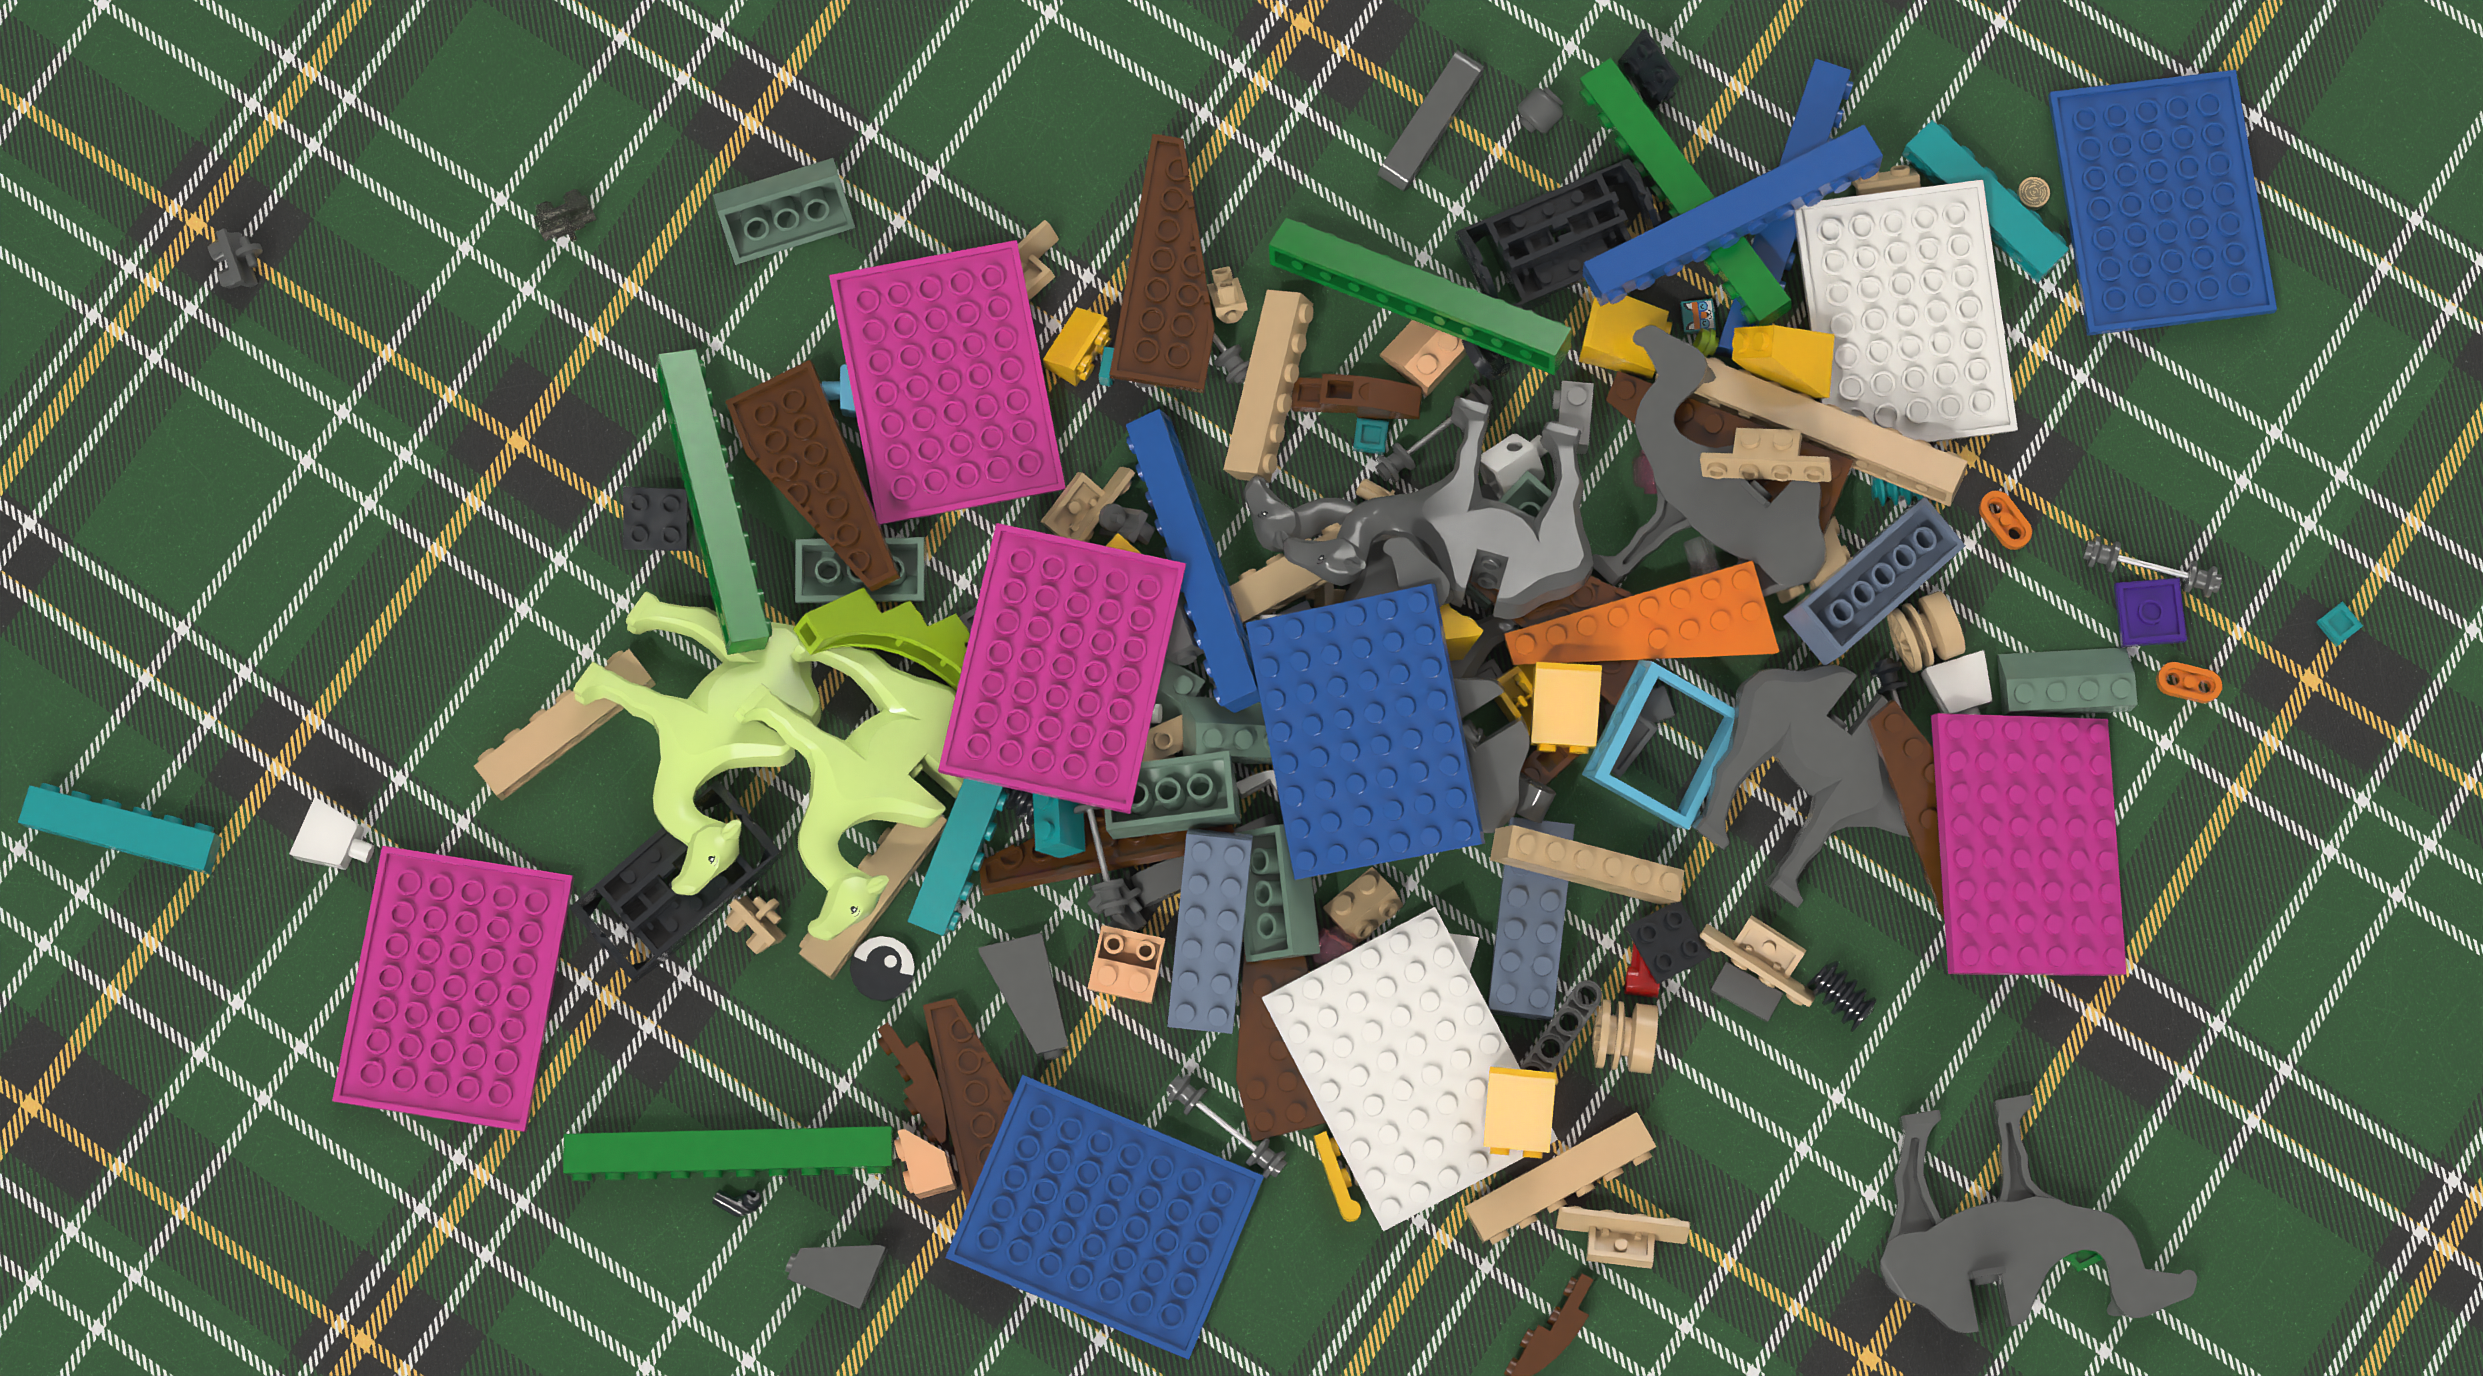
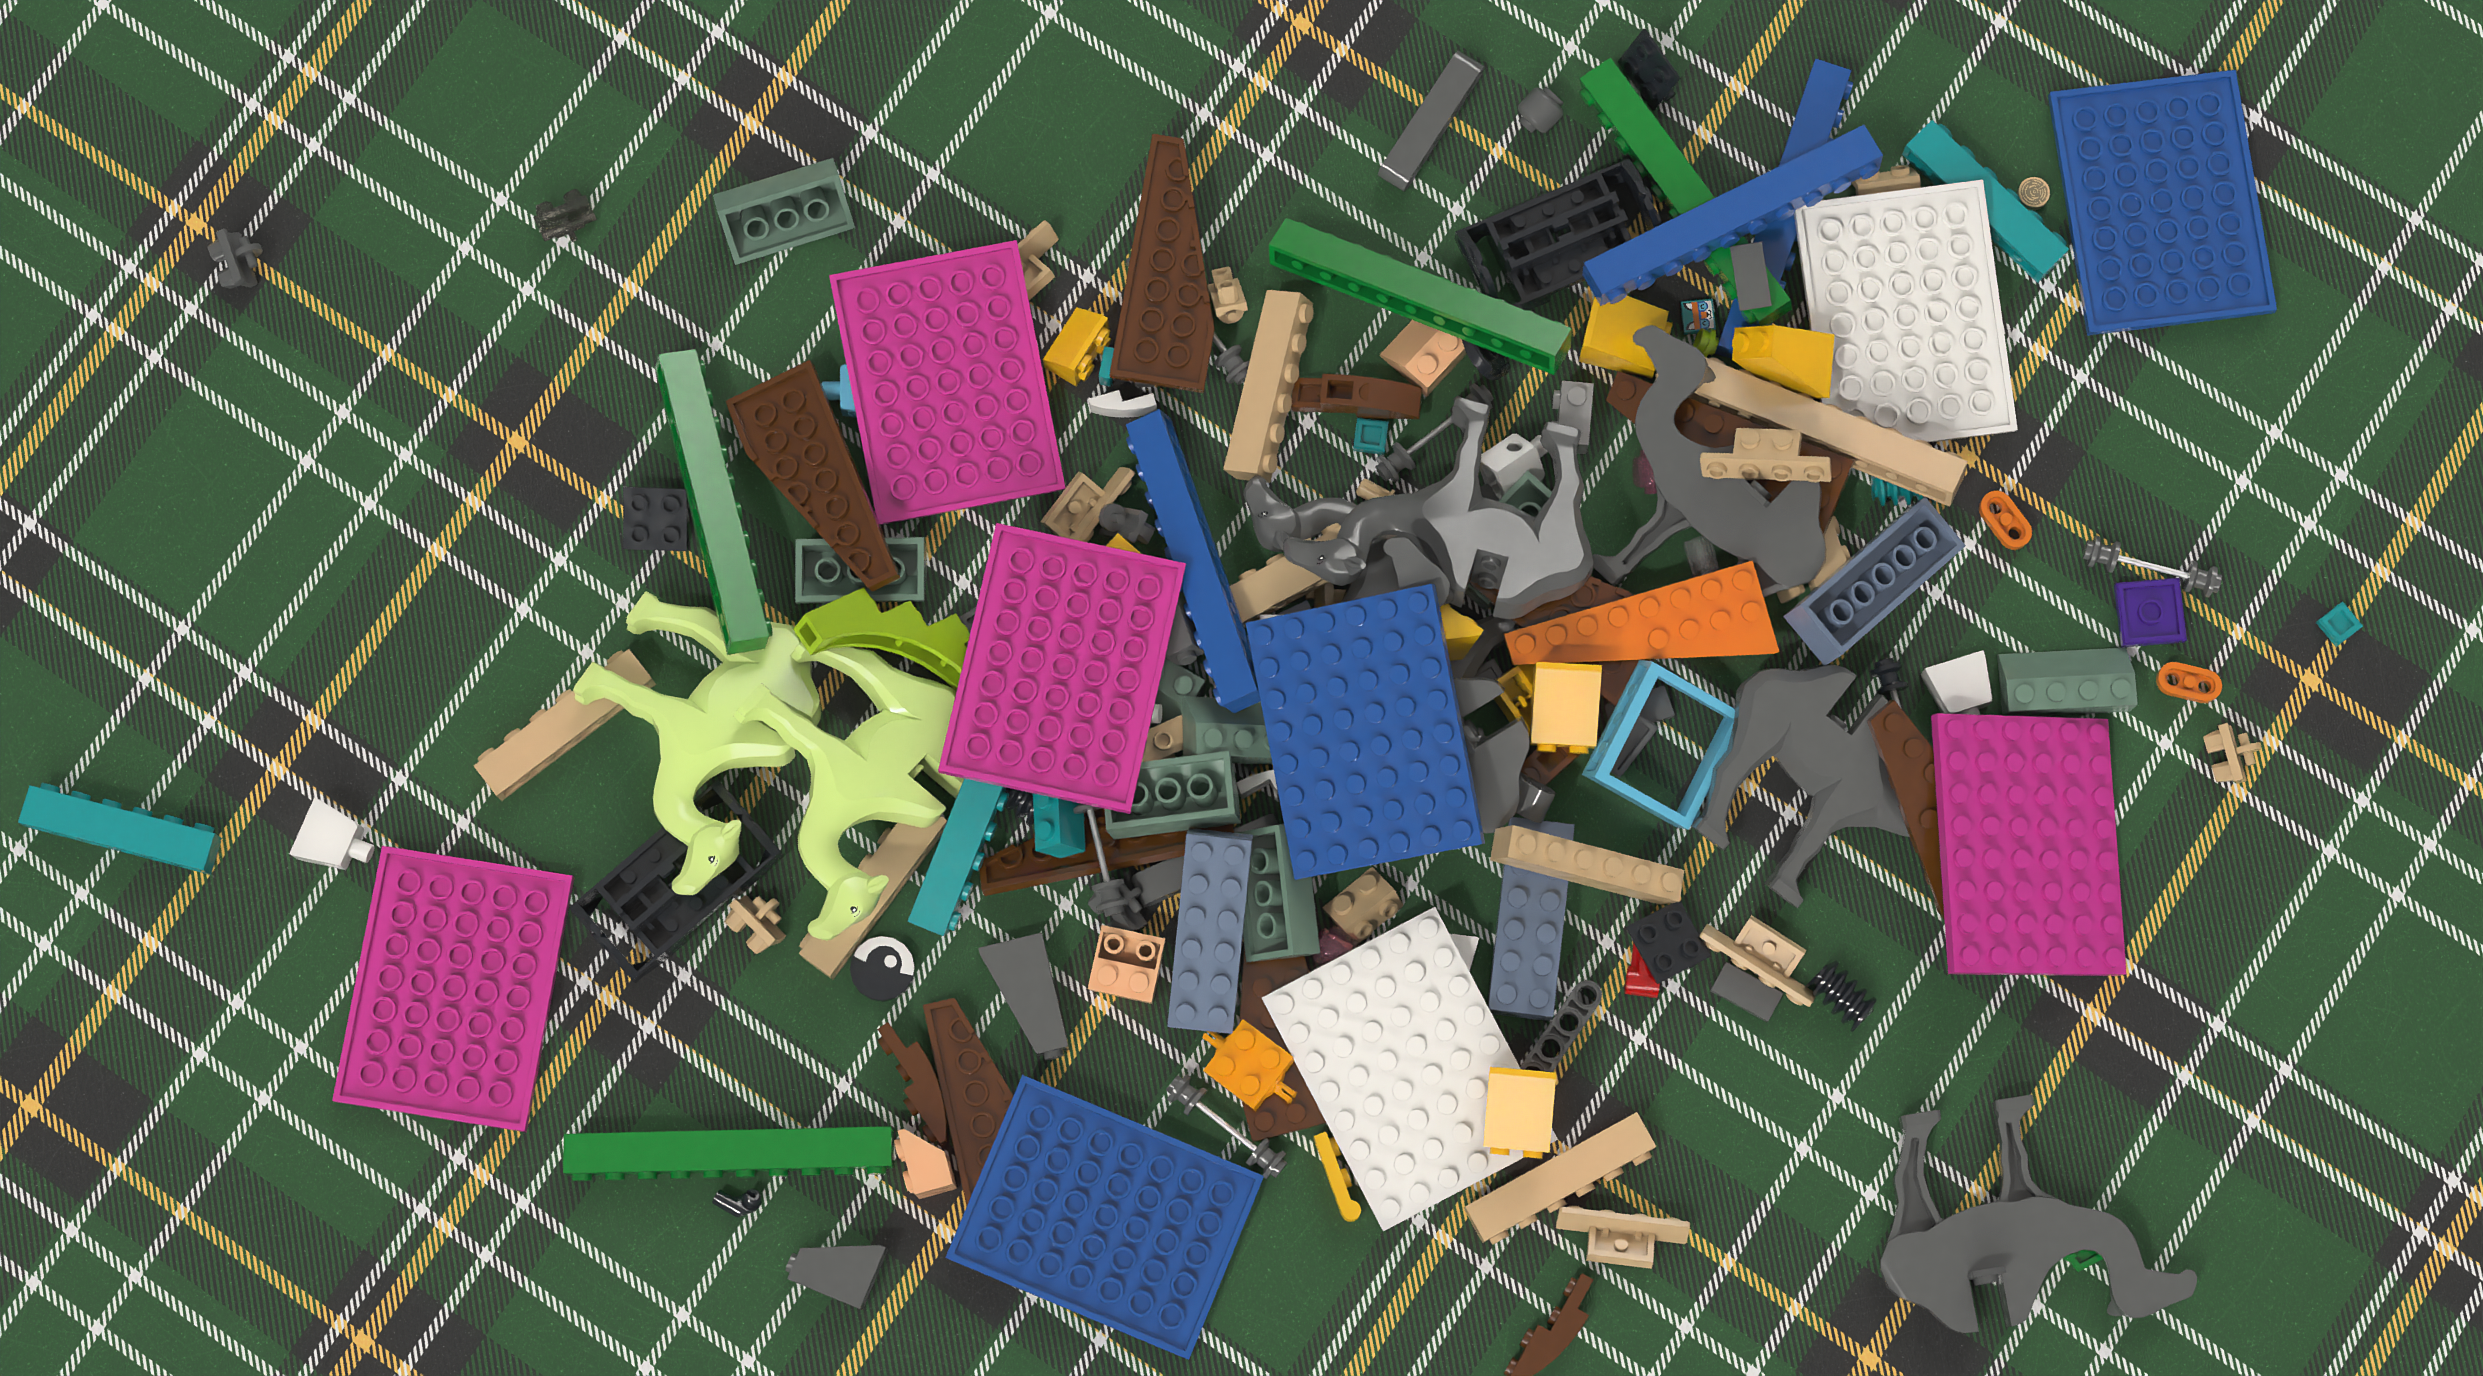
(1112, 405): none -> white slope
(1249, 1065): none -> light orange plate
(1625, 1036): tan wheel -> none
(1750, 276): none -> dark grey slope
(1930, 630): tan wheel -> none
(2225, 740): none -> tan hips

